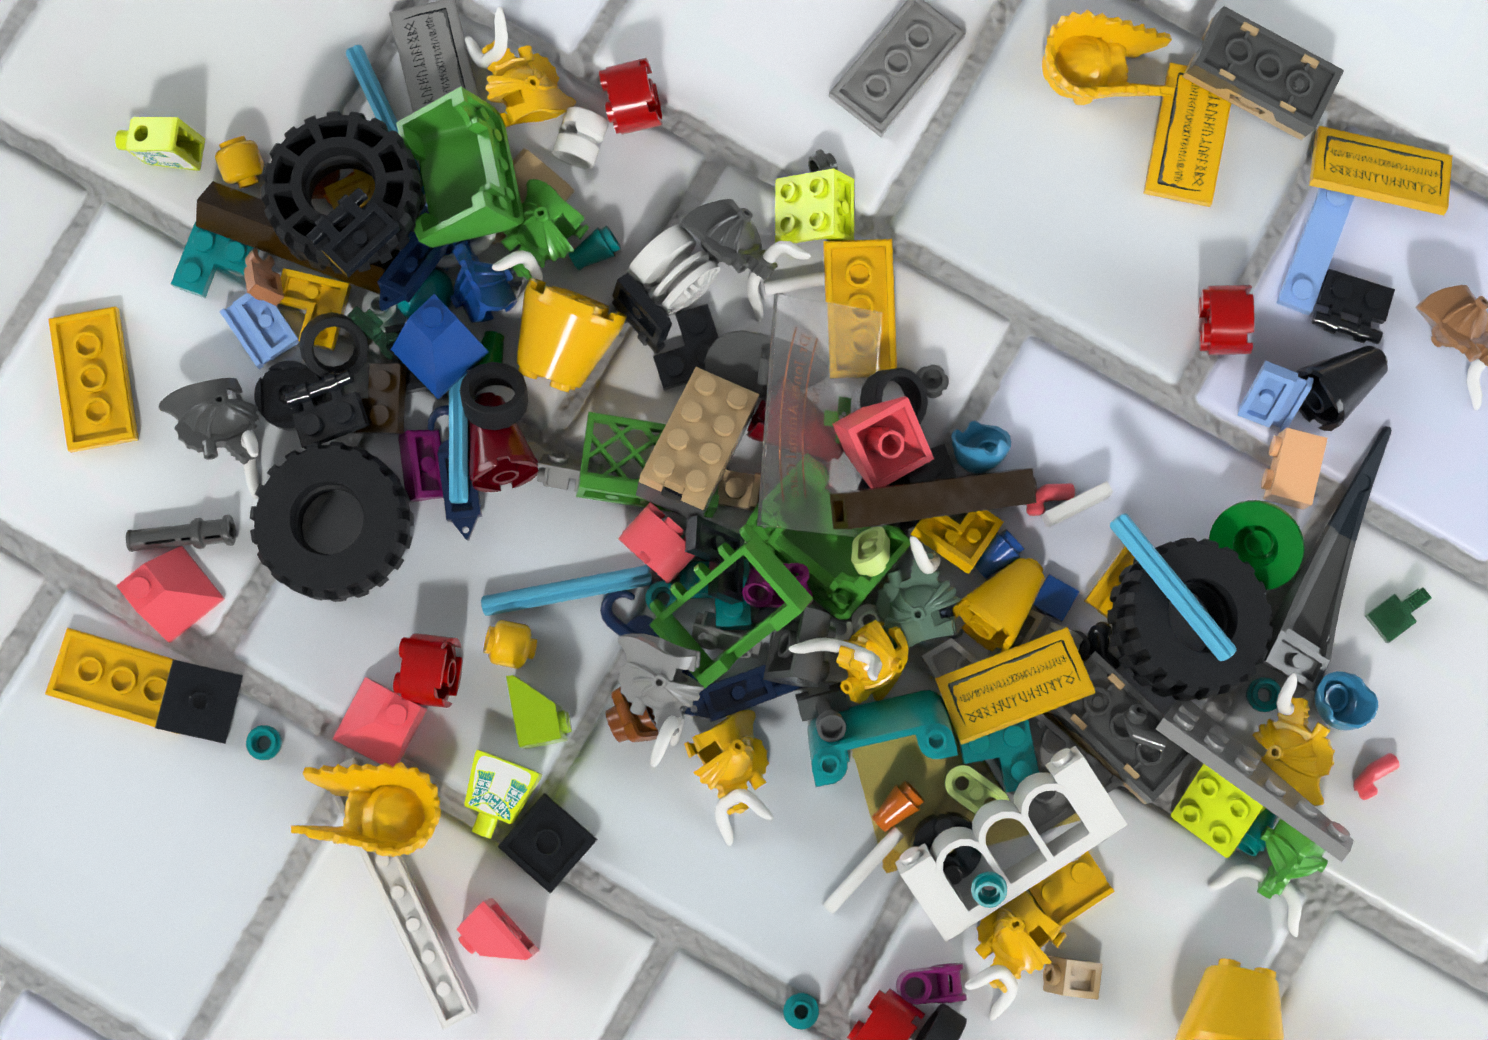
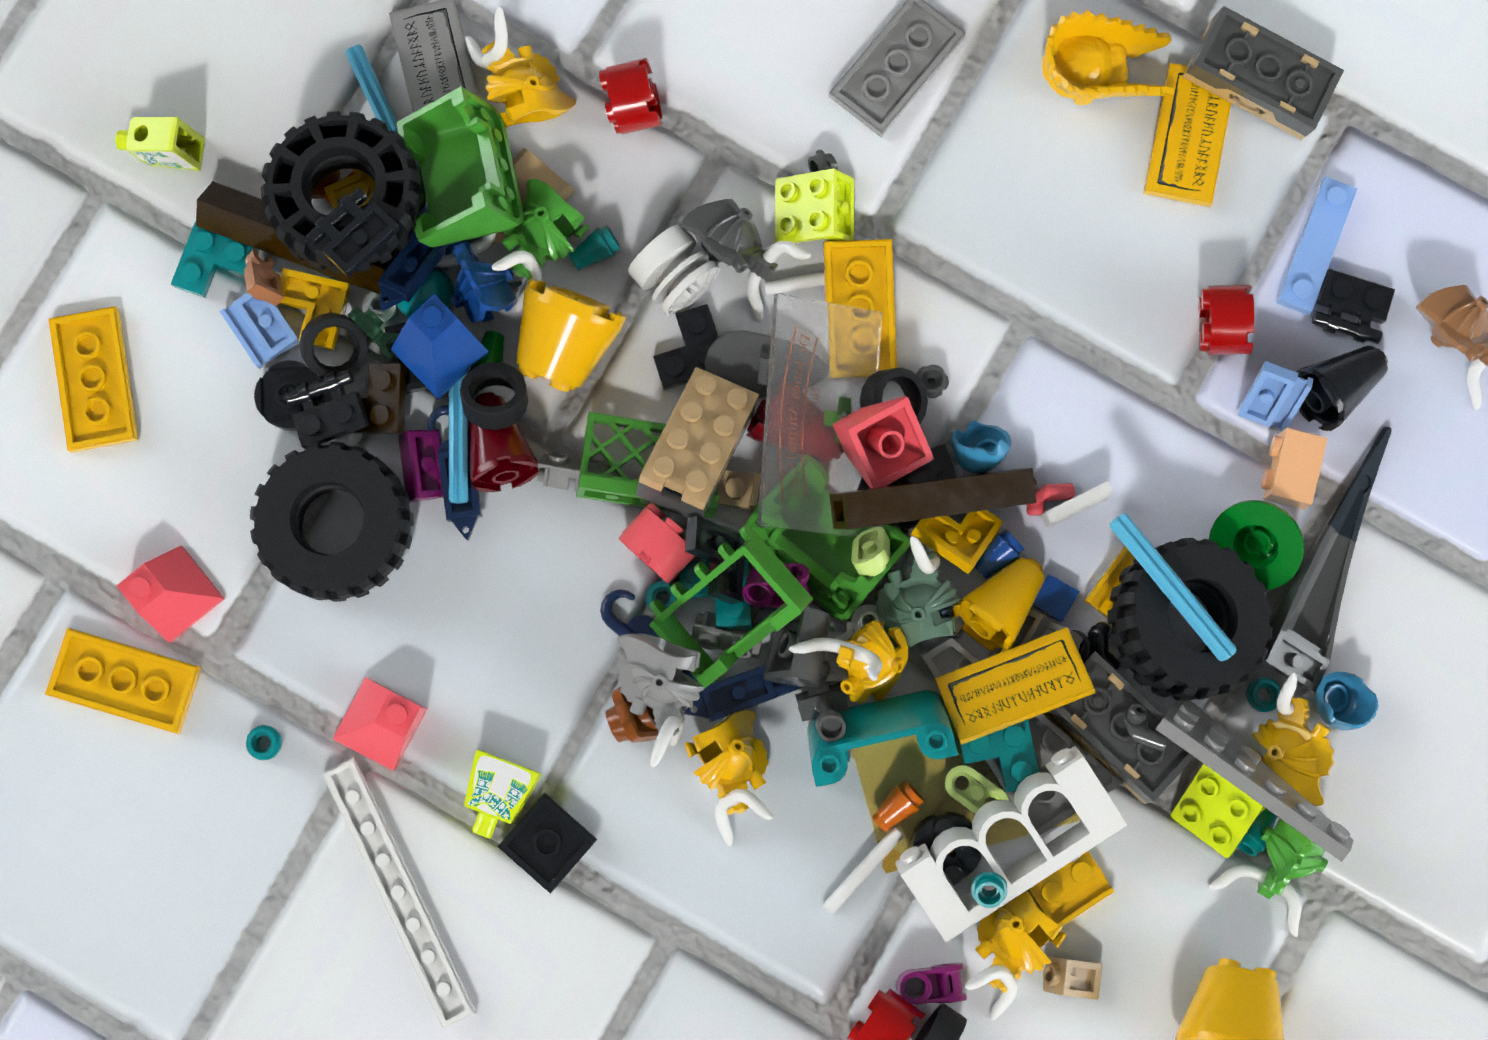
(197, 533): dark grey pin -> none
(198, 701): black plate -> none
(216, 420): dark grey helmet -> none
(239, 162): yellow head -> none
(385, 809): yellow piece -> none
(428, 669): red brick -> none
(494, 934): coral slope -> none
(509, 644): yellow head -> none
(536, 716): lime slope -> none
(566, 590): medium azure axle -> none
(581, 134): white wheel -> none
(642, 313): black plate -> none
(801, 999): teal plate -> none
(1374, 772): coral arm -> none
(1381, 170): yellow tile -> none
(1395, 616): clear green plate -> none

